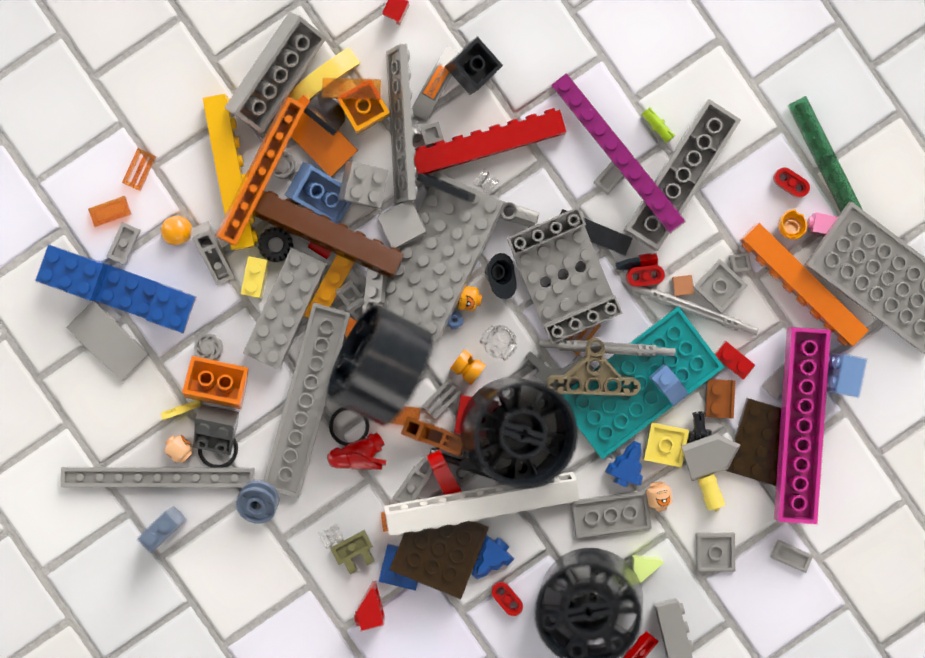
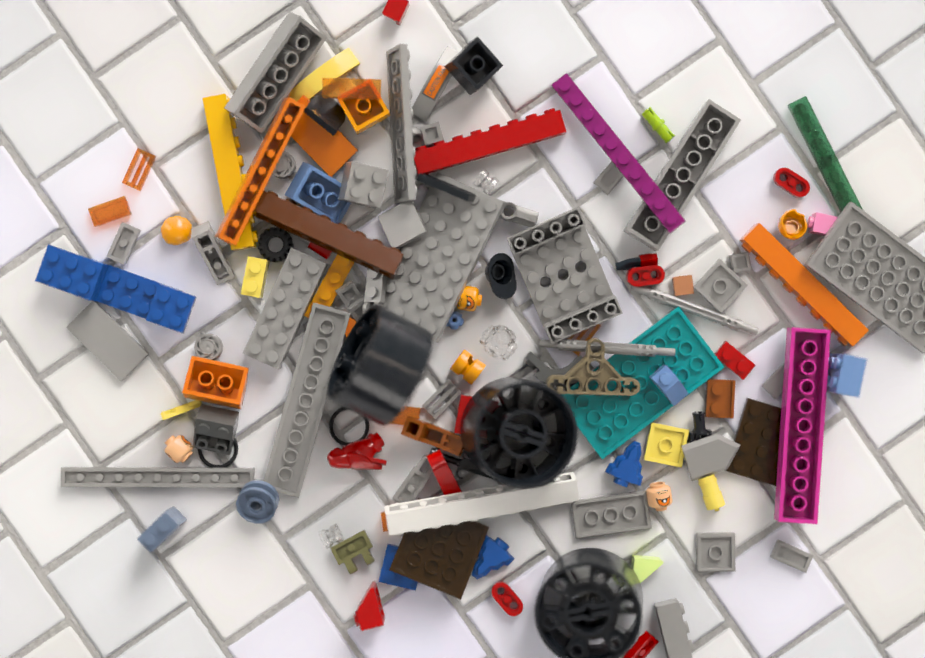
(606, 237): black tile -> none

